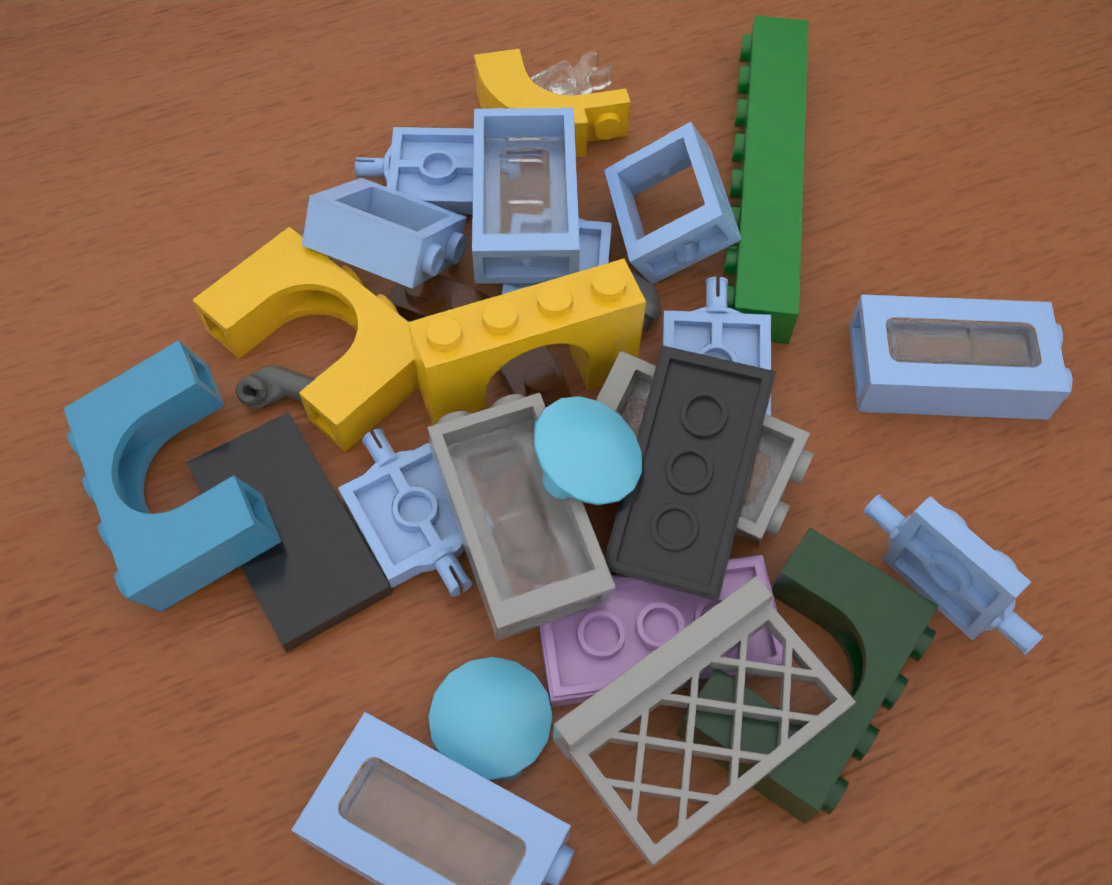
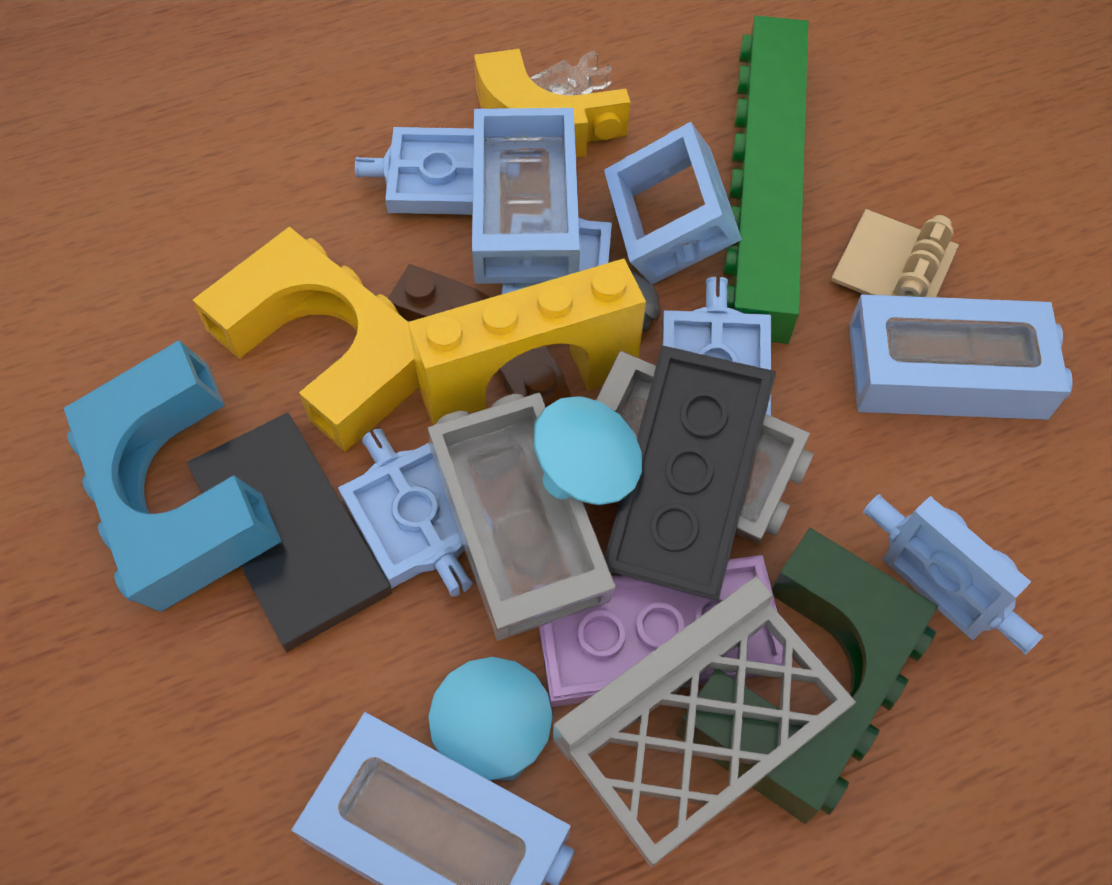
(270, 386): dark grey arm -> none
(384, 231): light blue window -> none
(896, 257): none -> tan hinge

